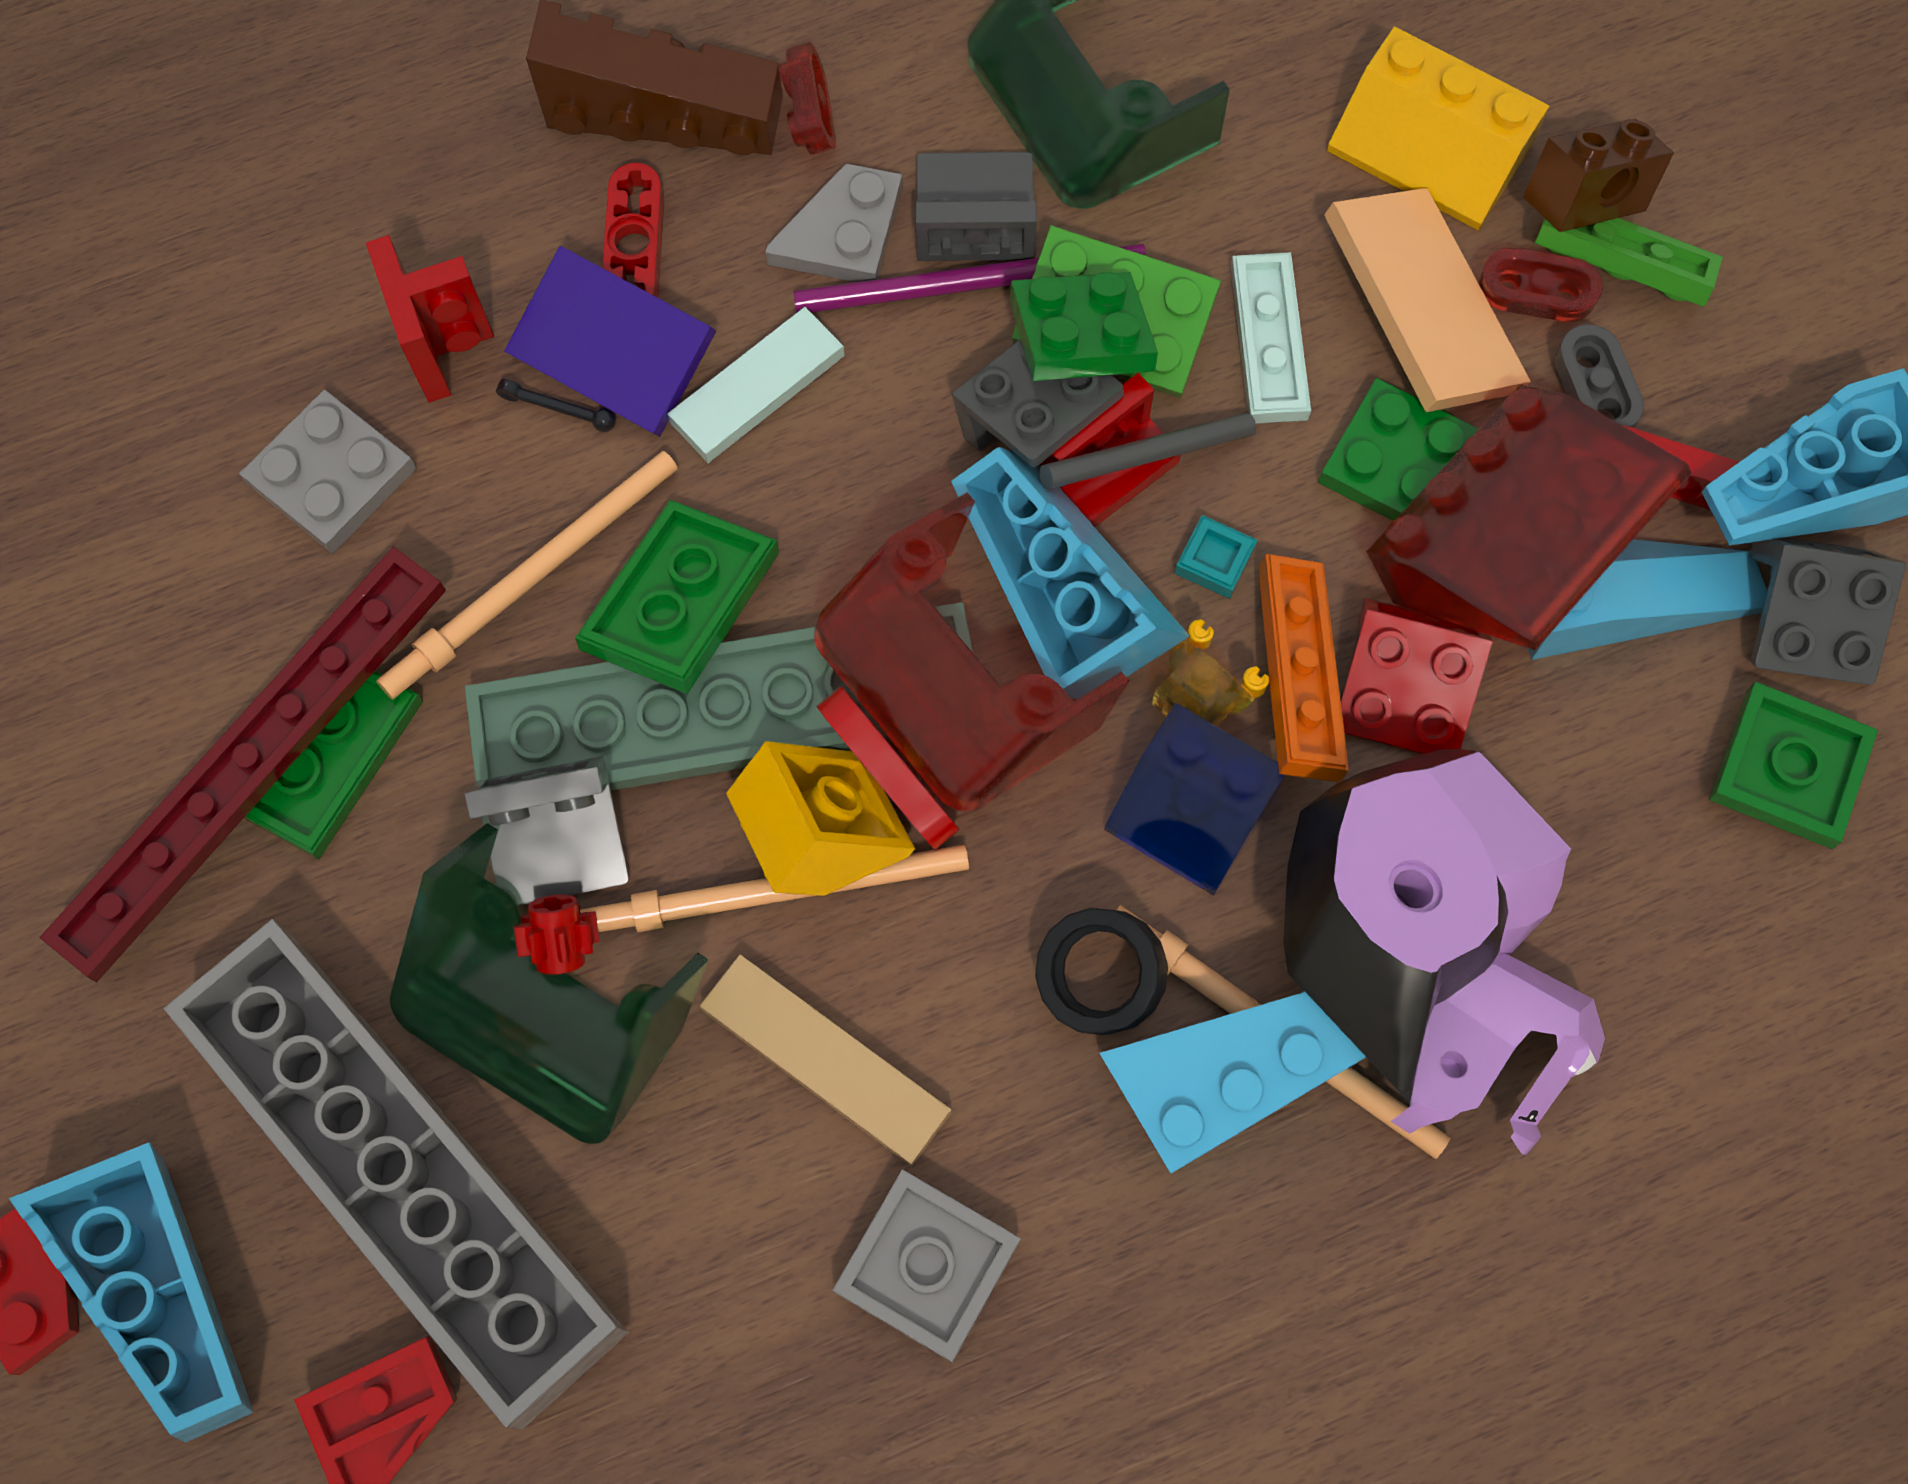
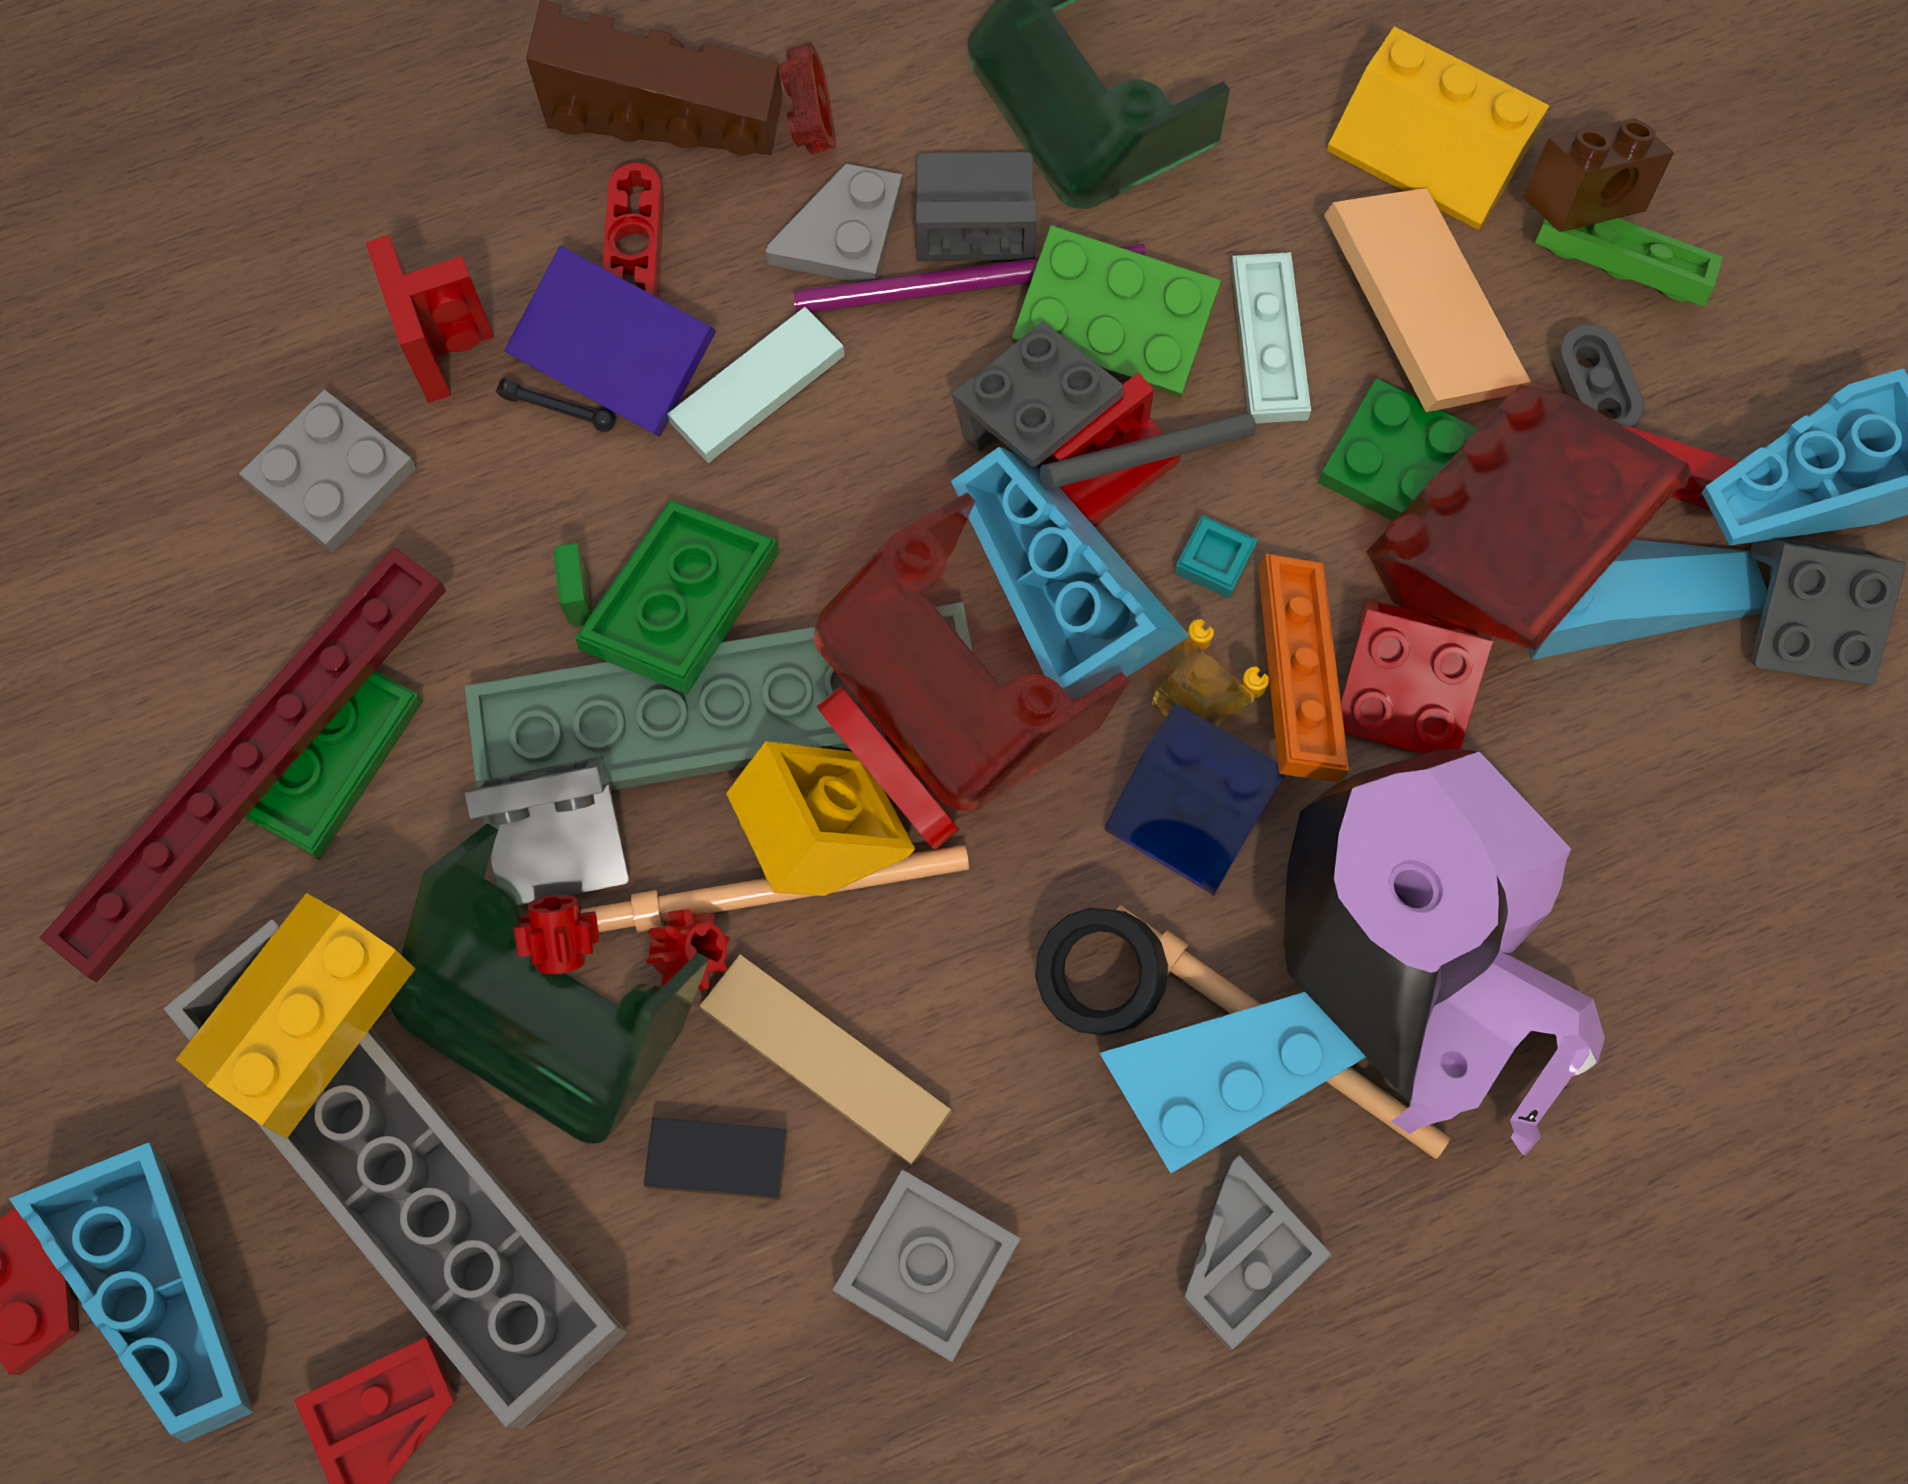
(296, 1015): none -> yellow slope
(437, 648): light nougat bar -> none
(573, 584): none -> green tile
(684, 938): none -> red gear
(715, 1158): none -> black tile
(1082, 326): green plate -> none
(1249, 1257): none -> light grey wing
(1538, 284): clear red plate -> none
(1794, 765): green plate -> none

